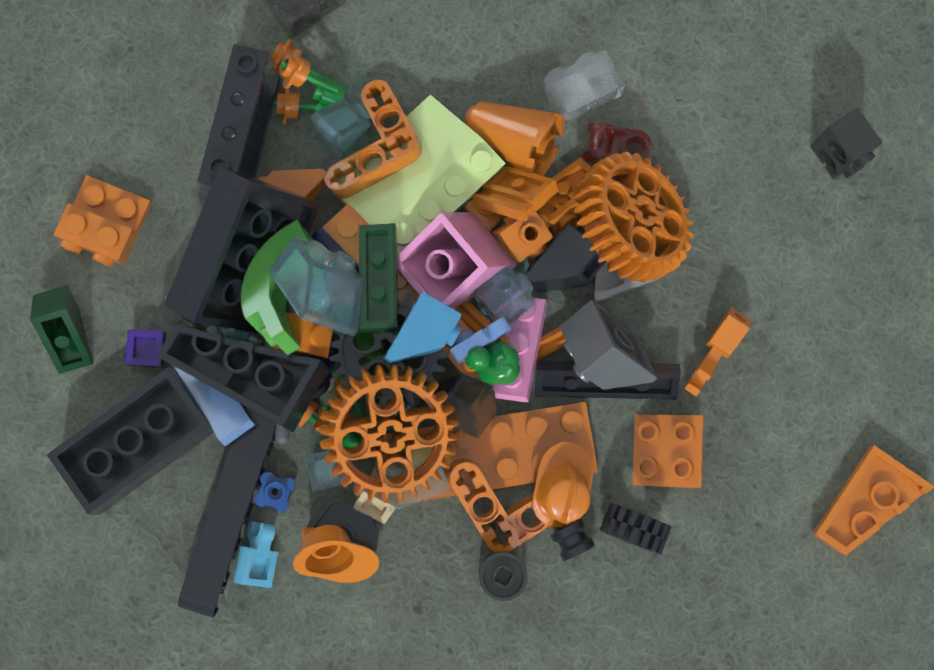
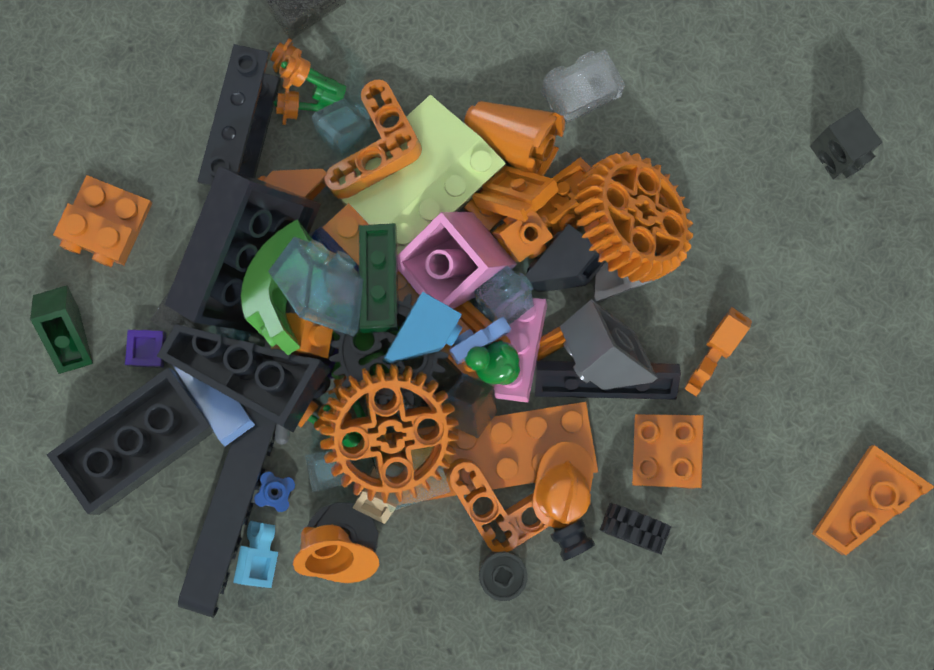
(613, 141): clear red piece -> none

